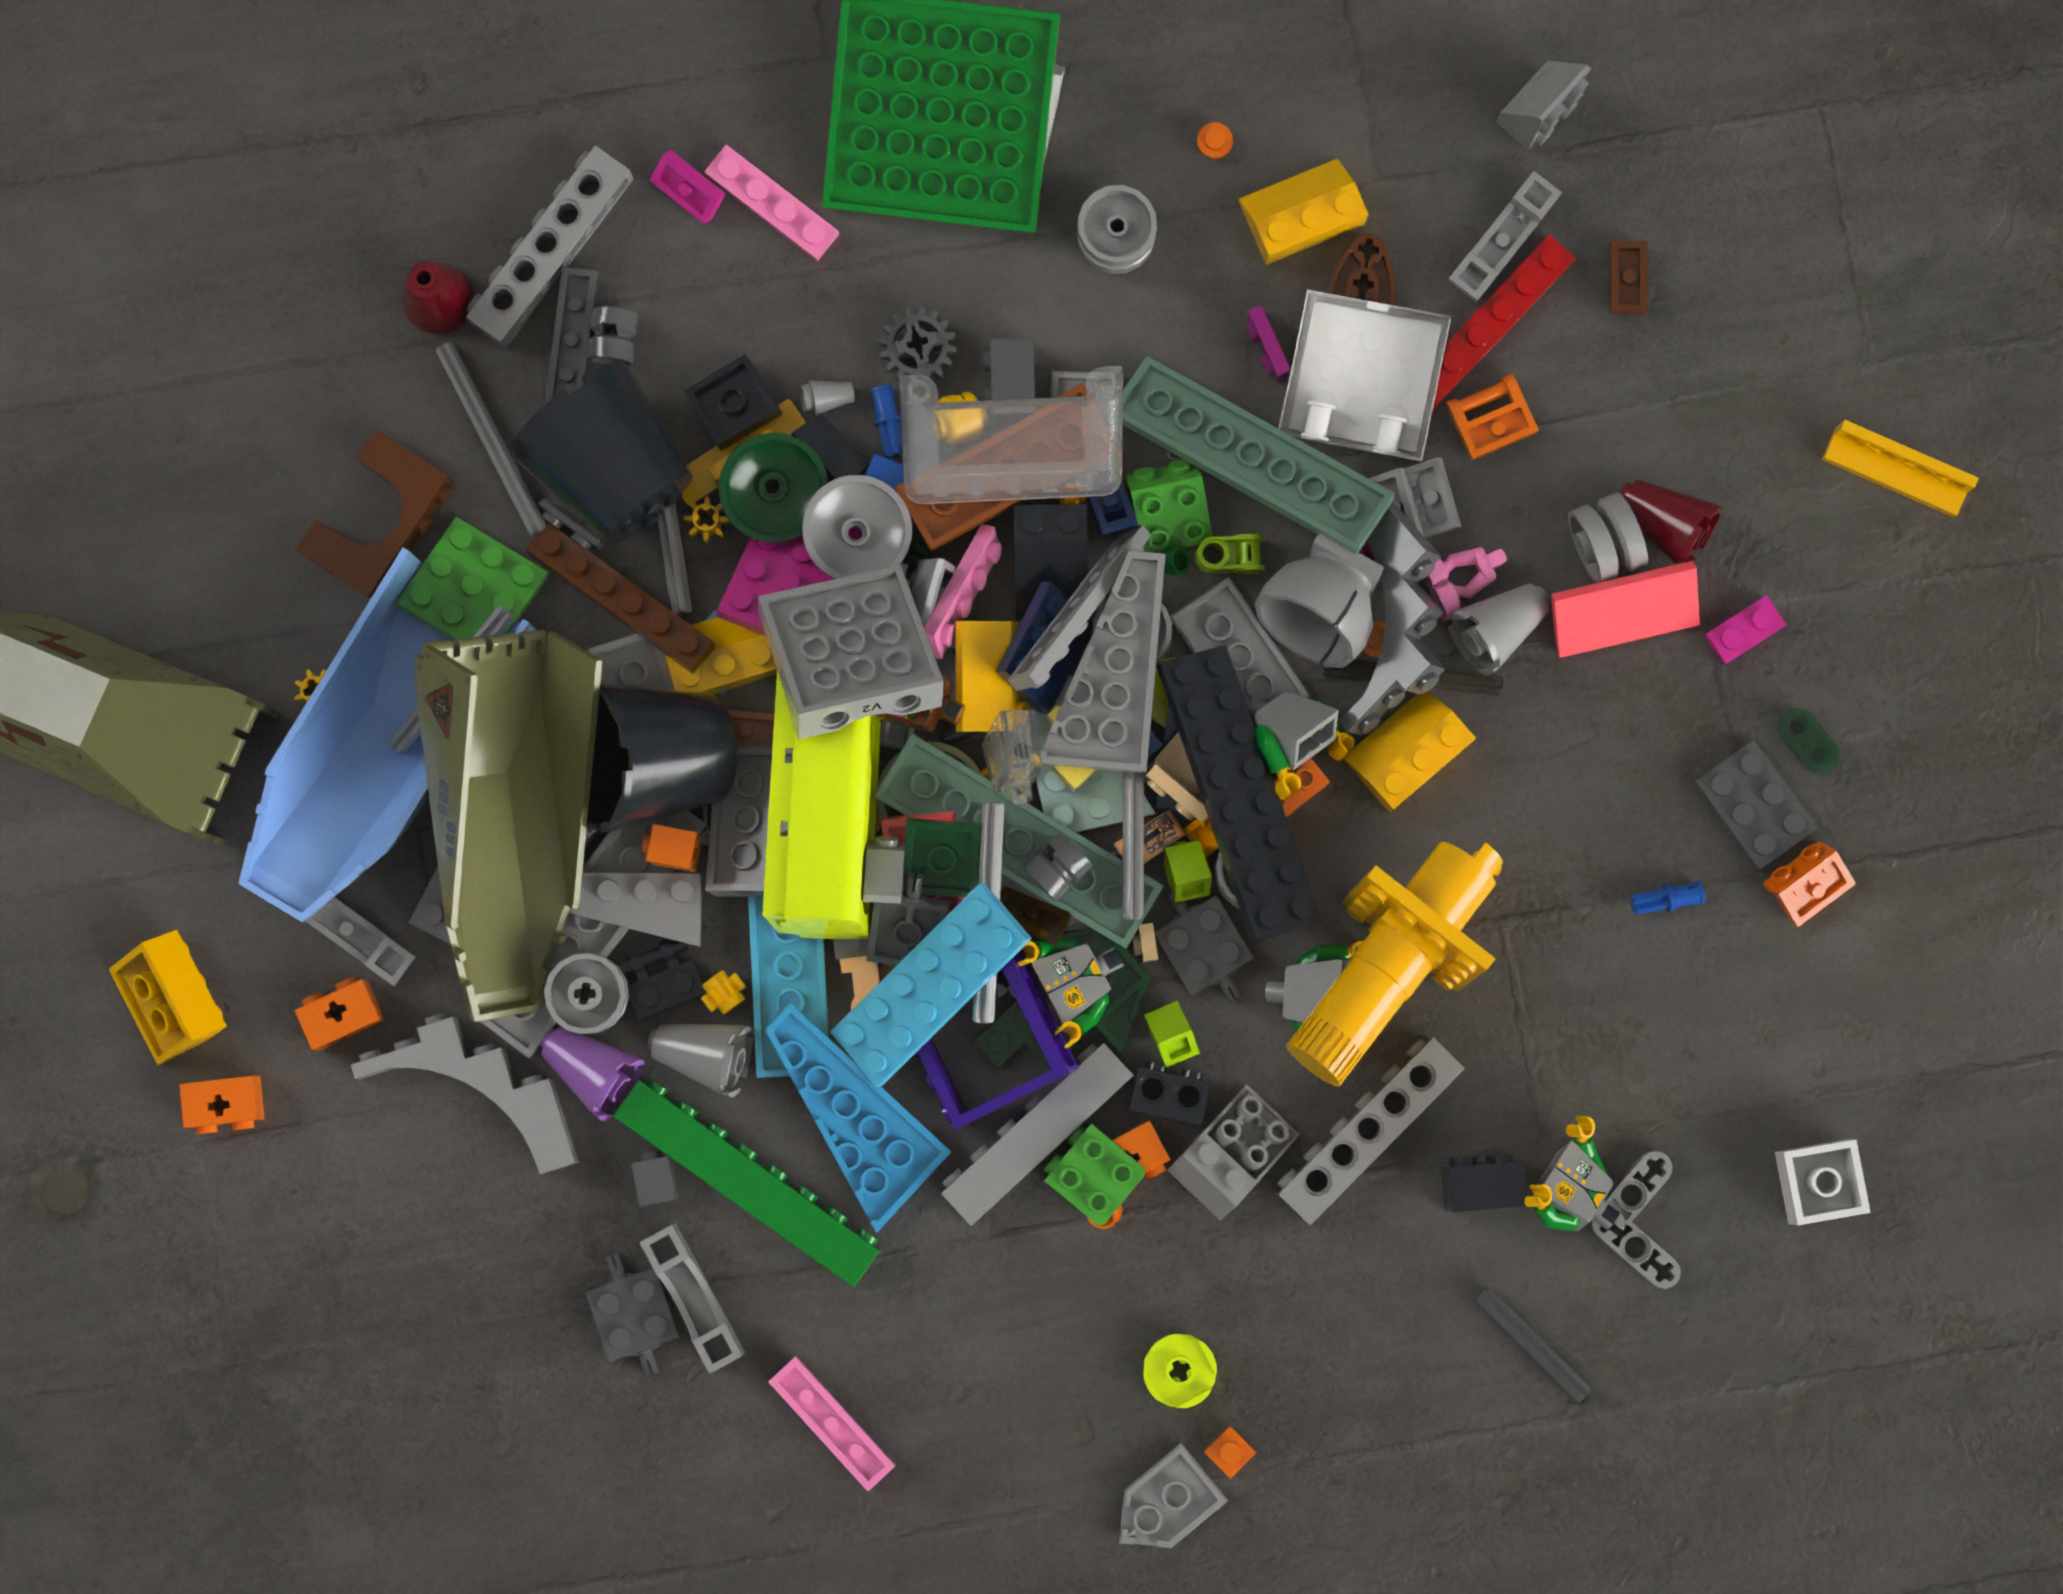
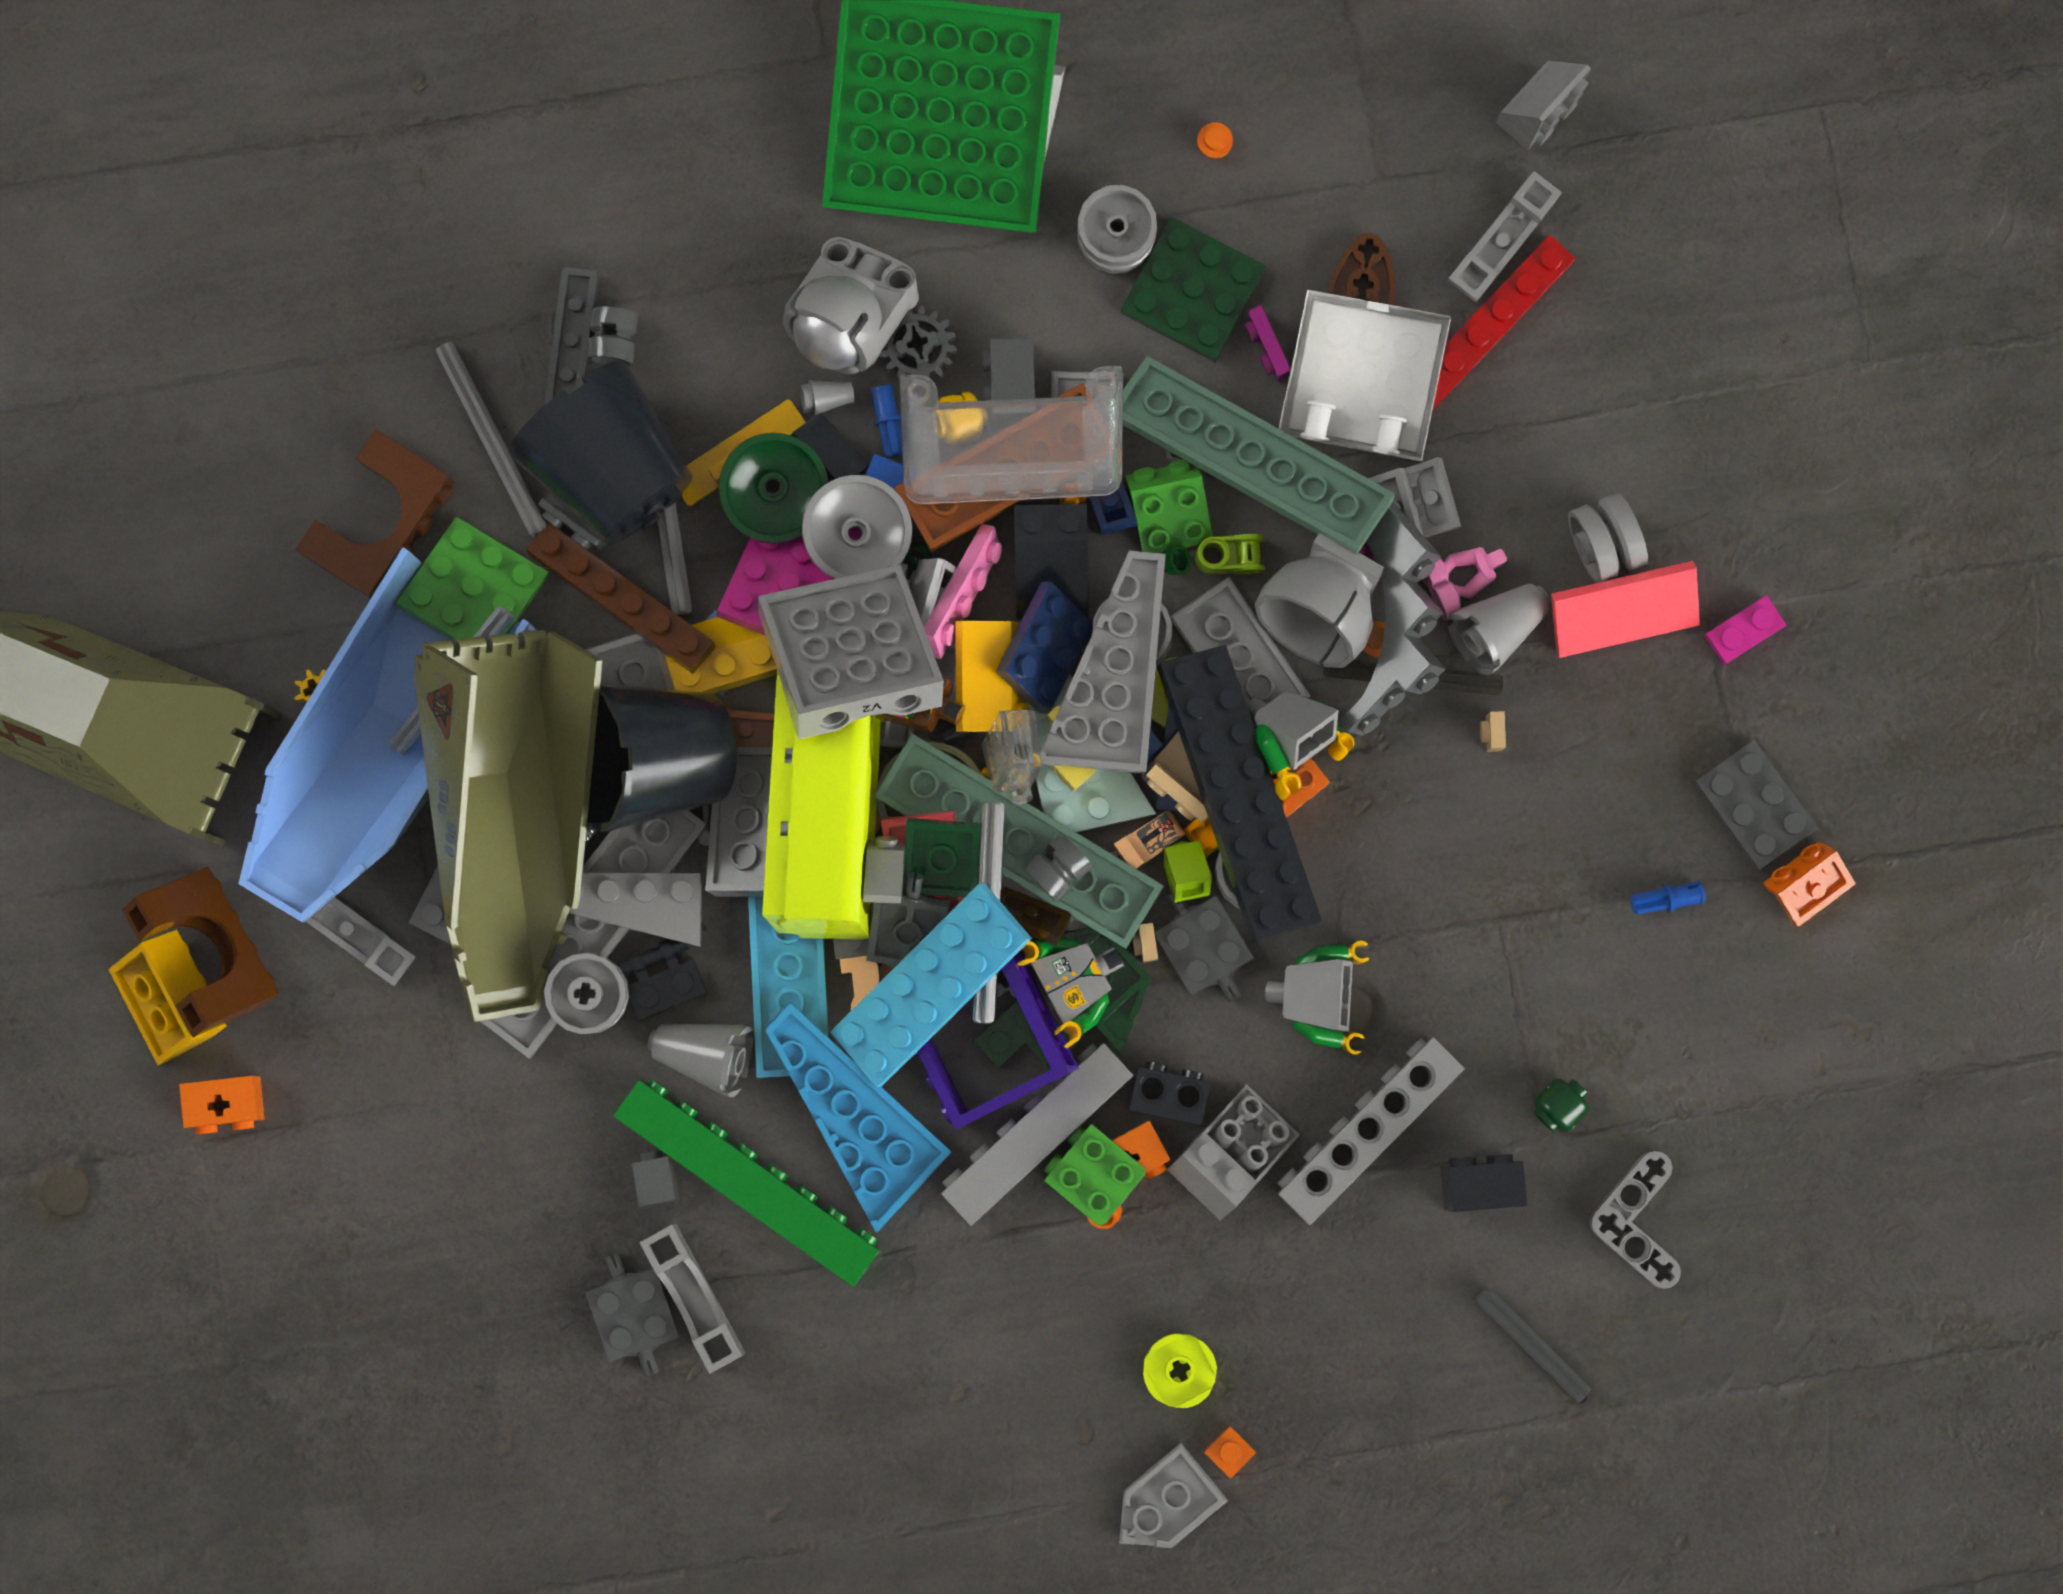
(200, 904): none -> reddish brown arch
(360, 1015): orange brick -> none
(436, 297): dark red cone -> none
(532, 1108): light grey arch -> none
(570, 238): light grey brick -> none
(592, 1069): medium lavender cone -> none
(672, 848): orange brick -> none
(687, 187): dark pink plate -> none
(705, 530): yellow gear -> none
(723, 992): yellow gear -> none
(733, 402): black plate -> none
(771, 203): bright pink plate -> none
(832, 1423): bright pink plate -> none
(849, 306): none -> light grey piece
(1073, 616): light grey plate -> none
(1133, 846): light grey axle -> none
(1172, 1034): lime brick -> none
(1193, 289): none -> dark green plate
(1304, 211): yellow slope -> none
(1408, 749): yellow slope -> none
(1409, 936): yellow piece -> none
(1493, 731): none -> tan plate
(1495, 428): orange plate -> none
(1561, 1105): none -> dark green head
(1574, 1184): torso -> none
(1628, 277): reddish brown plate -> none
(1672, 519): dark red cone -> none
(1809, 739): clear green plate -> none
(1822, 1182): white brick -> none
(1898, 468): yellow fence -> none

